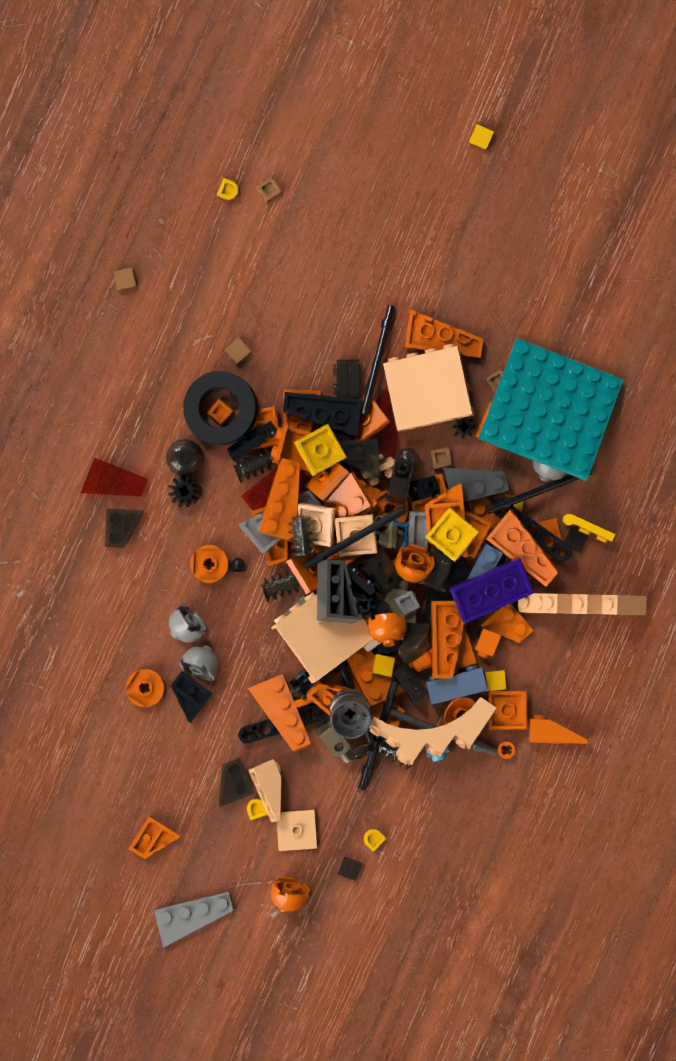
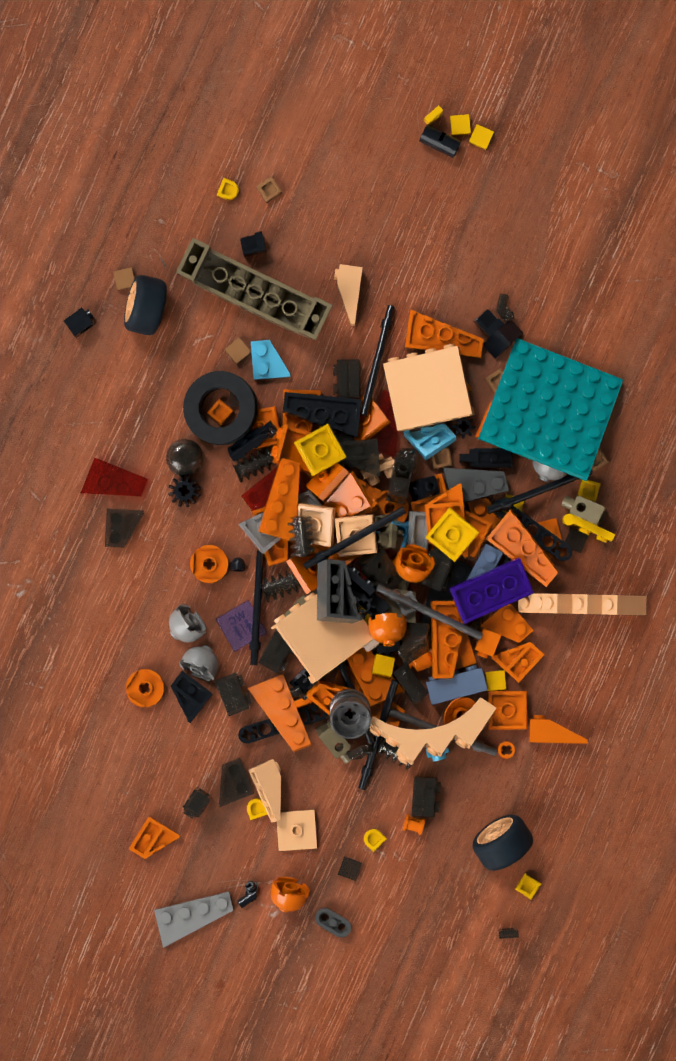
(79, 322): none -> black brick
(145, 305): none -> black wheel
(196, 803): none -> clear smoke brick
(233, 694): none -> clear smoke brick
(238, 625): none -> clear purple tile
(250, 894): none -> black arm
(253, 244): none -> black panel
(253, 290): none -> dark tan slope
(255, 645): none -> black bar
(267, 361): none -> medium azure wing
(276, 653): none -> clear smoke brick
(333, 921): none -> dark grey plate
(348, 283): none -> light nougat slope
(396, 595): none -> flat silver bar
(414, 824): none -> orange bush
(424, 796): none -> clear smoke brick
(430, 439): none -> medium azure wing
(434, 115): none -> yellow tile
(440, 141): none -> black pin
(460, 125): none -> yellow tile
(488, 323): none -> black panel
(488, 458): none -> black hinge
(502, 309): none -> clear smoke arm
(502, 338): none -> black slope
(502, 842): none -> black wheel
(508, 933): none -> clear smoke tile
(519, 660): none -> orange wing
(528, 886): none -> yellow tile
(589, 490): none -> yellow tile
(593, 513): none -> dark tan torso
(600, 460): none -> medium nougat tile

